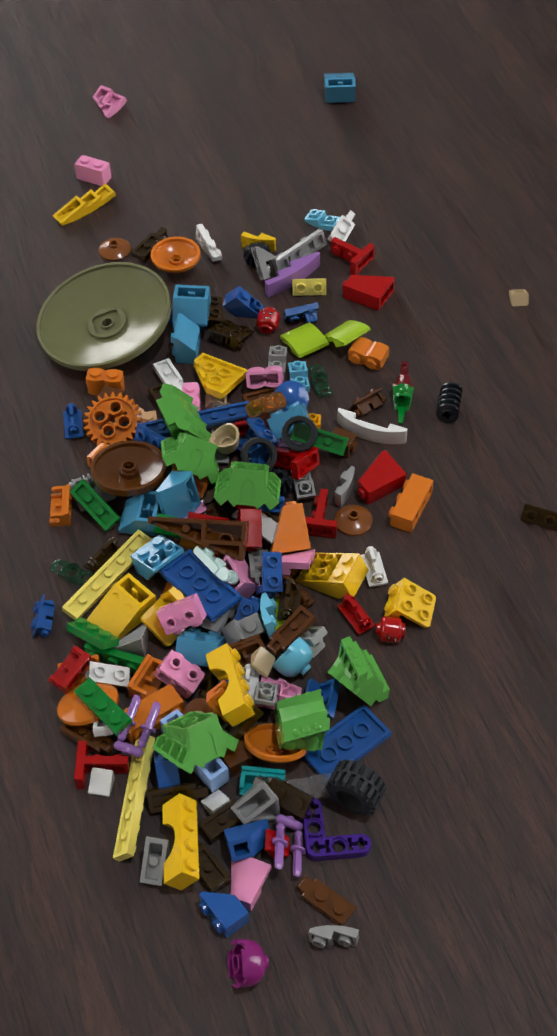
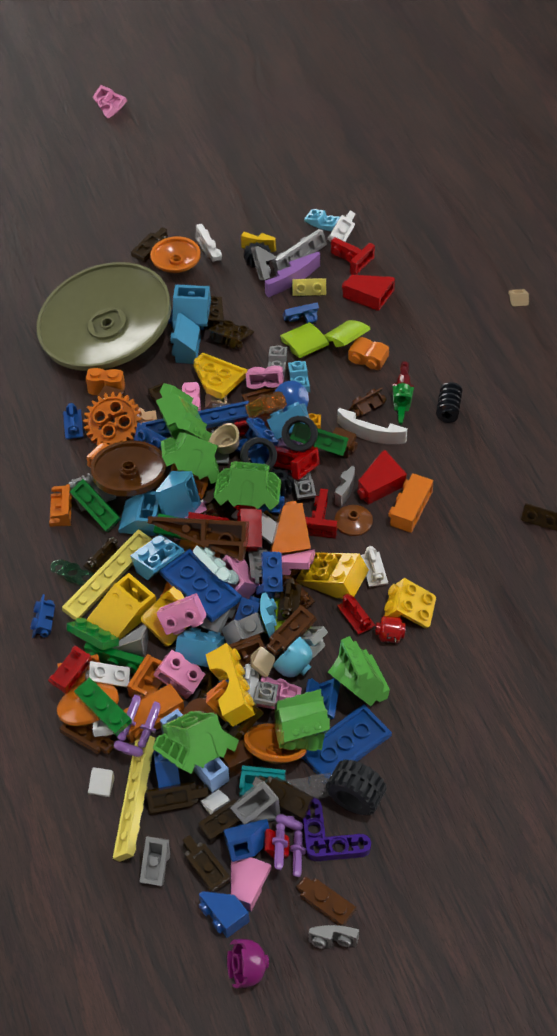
(84, 763): red bracket -> none
(85, 205): yellow slope -> none
(92, 170): bright pink brick -> none
(114, 249): dark orange dish -> none
(168, 373): white hinge -> none
(183, 862): yellow arch -> none
(242, 304): blue slope -> none
(268, 320): red head -> none
(318, 386): clear green piece -> none
(340, 87): dark azure slope -> none

